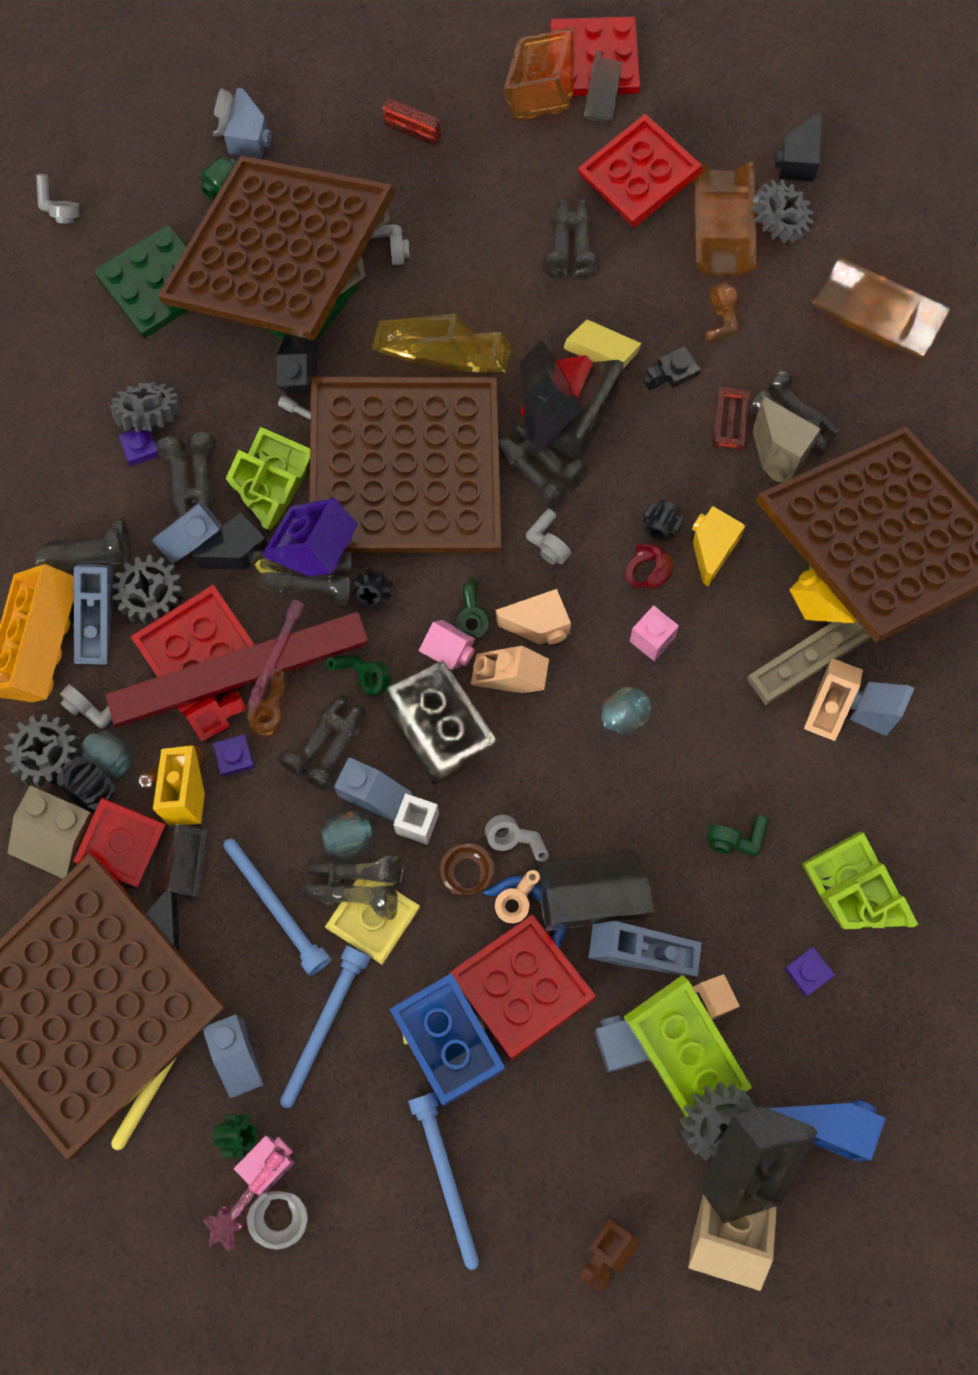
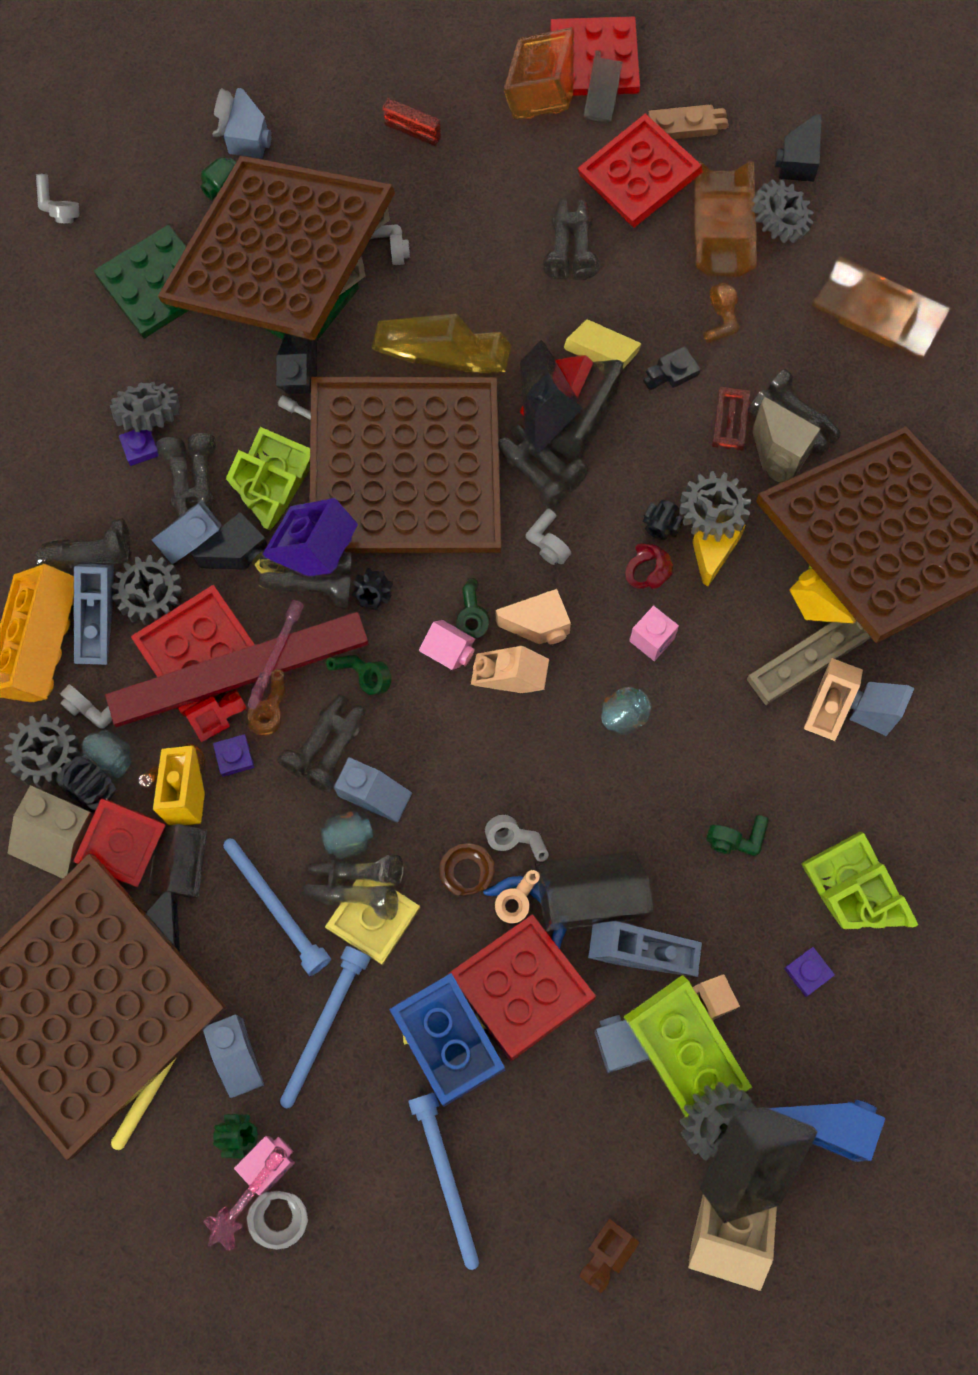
(416, 819): white brick -> none
(438, 721): clear smoke slope -> none
(690, 121): none -> medium nougat hinge
(715, 491): none -> dark grey gear

